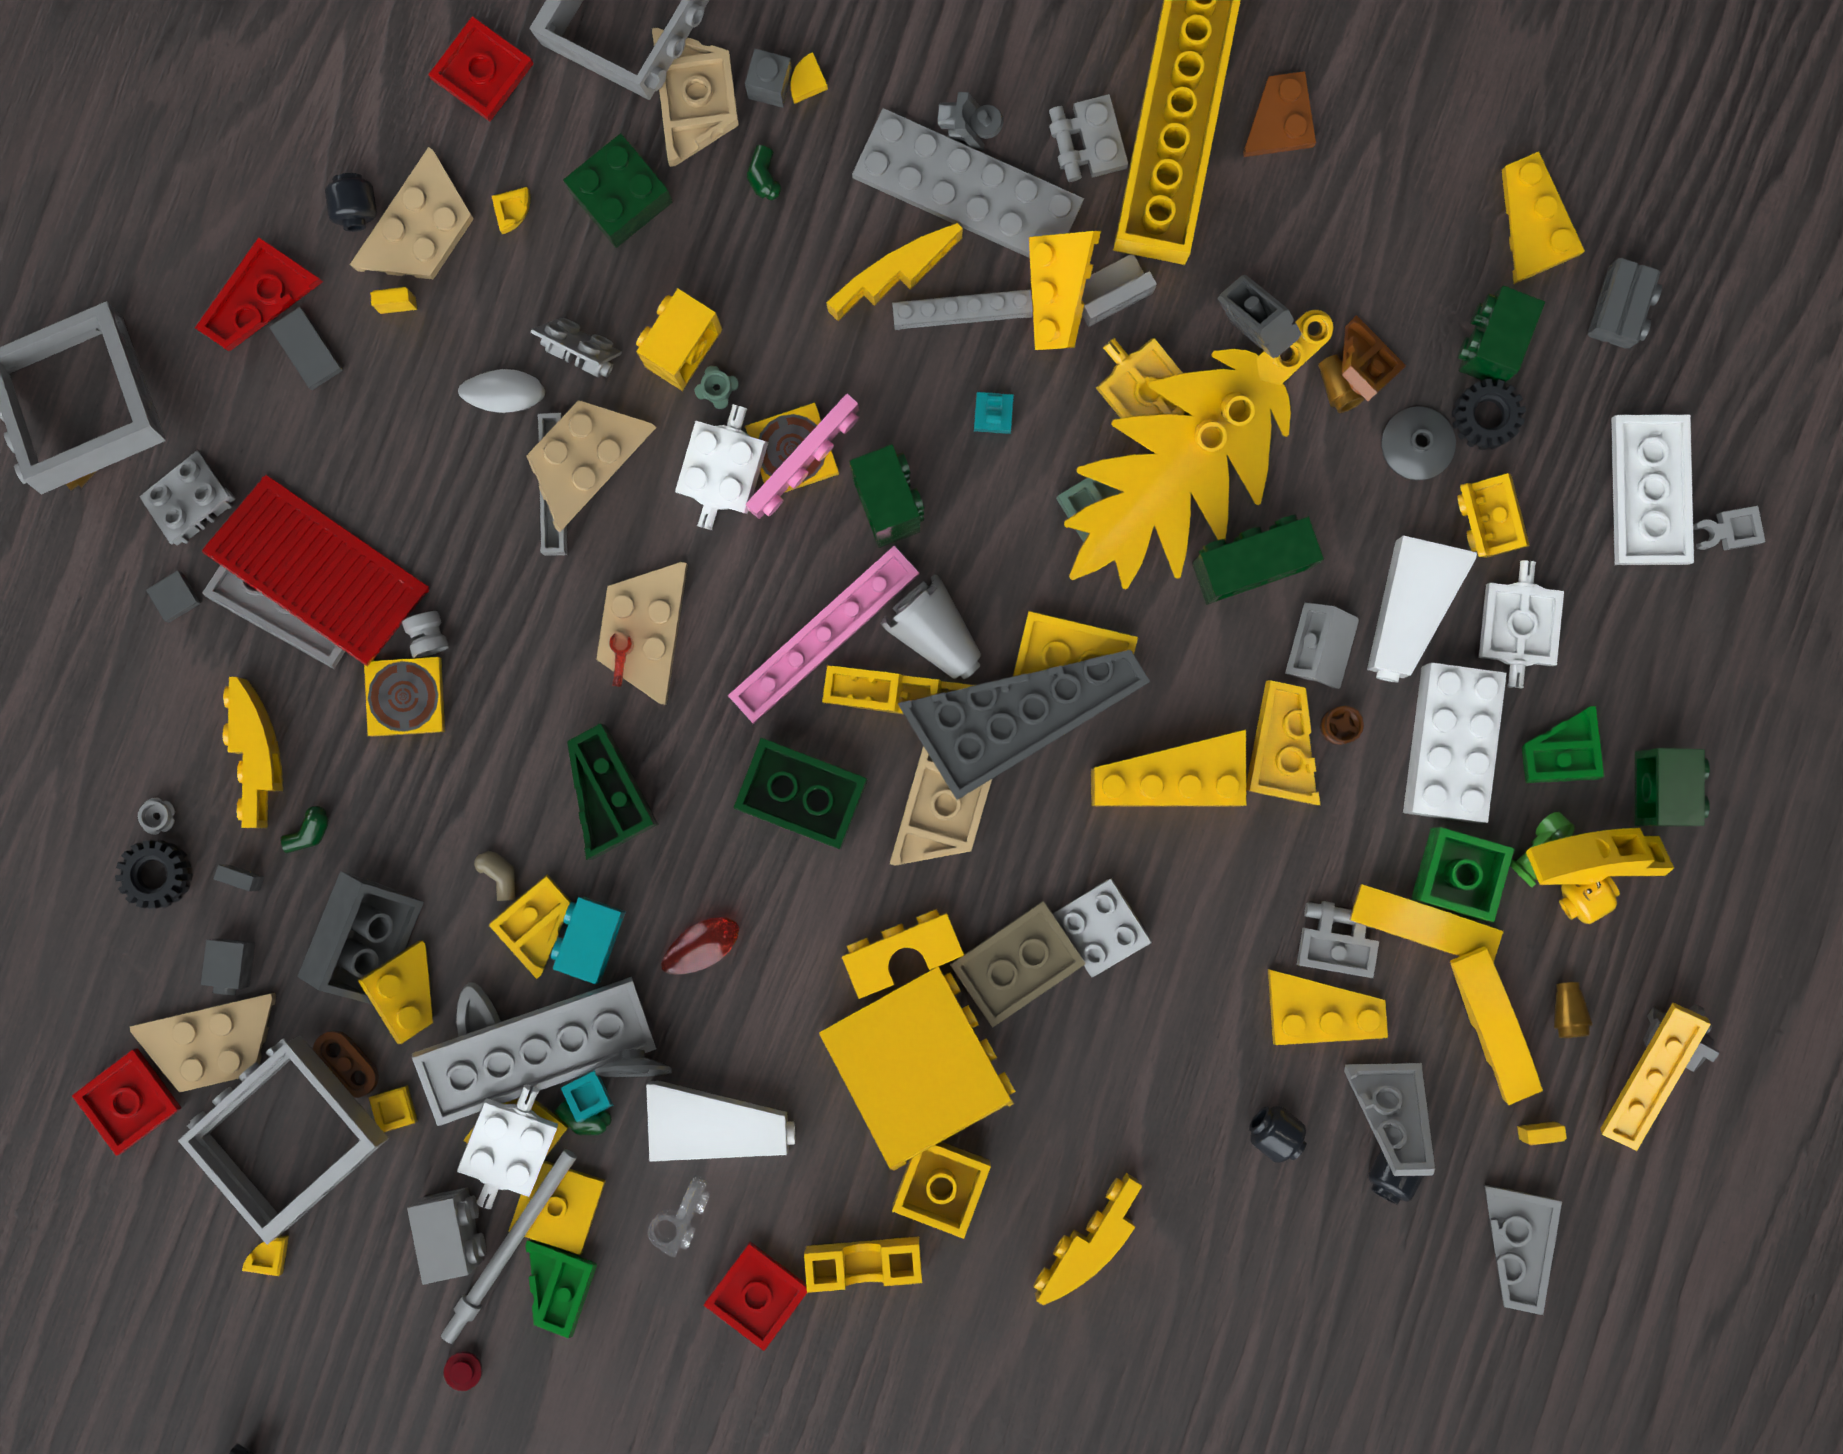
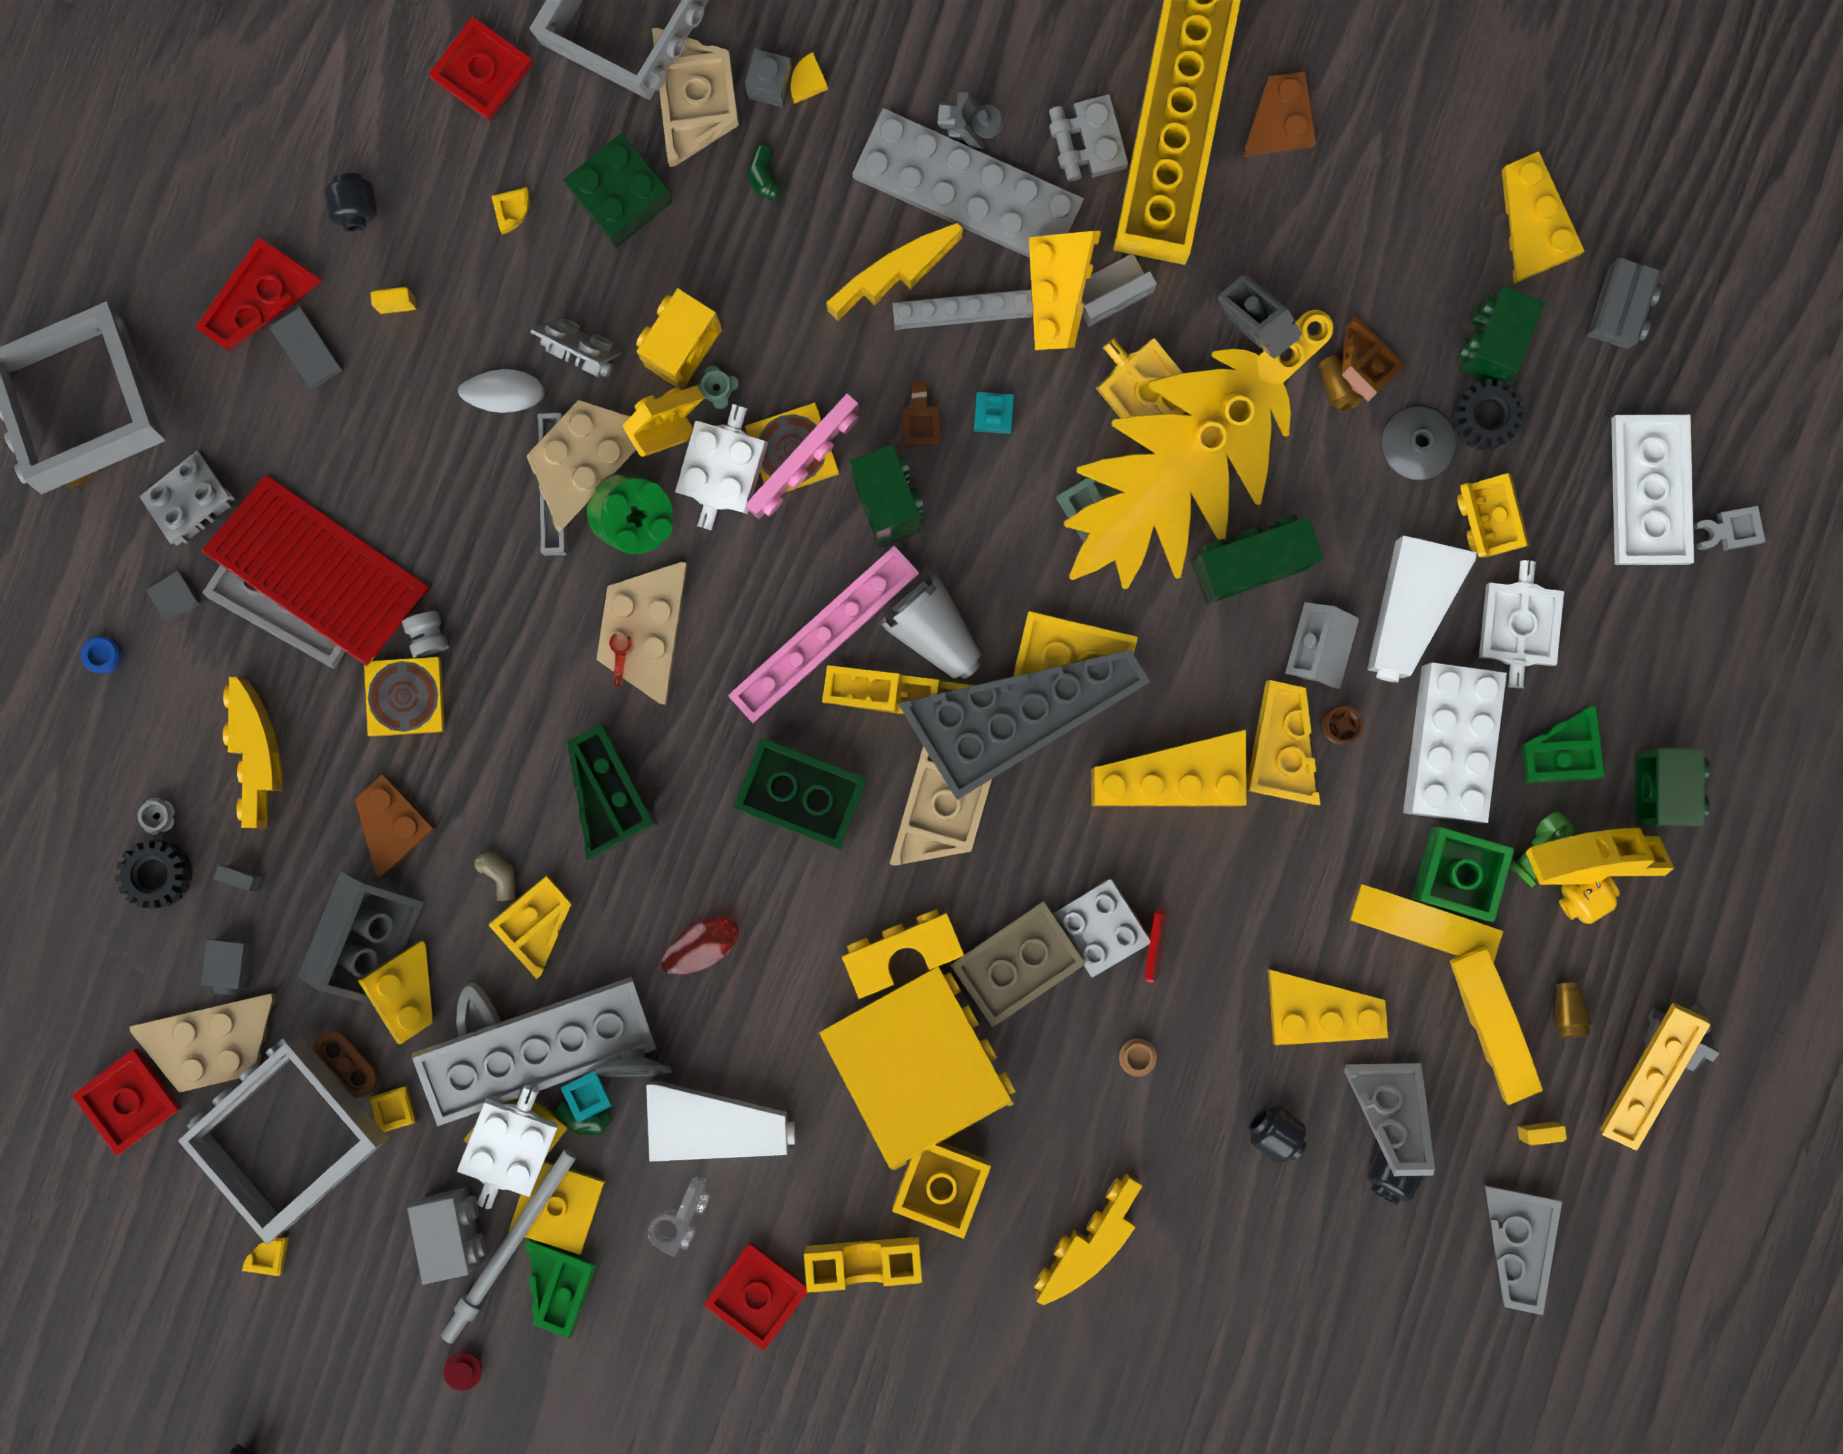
(101, 655): none -> blue tile
(310, 833): dark green arm -> none
(390, 824): none -> dark orange wing
(418, 225): tan wing -> none
(587, 940): teal brick -> none
(648, 523): none -> green brick
(663, 420): none -> yellow bracket
(921, 422): none -> reddish brown plate
(1137, 1057): none -> medium nougat plate
(1156, 946): none -> red piece
(1336, 951): light grey plate -> none

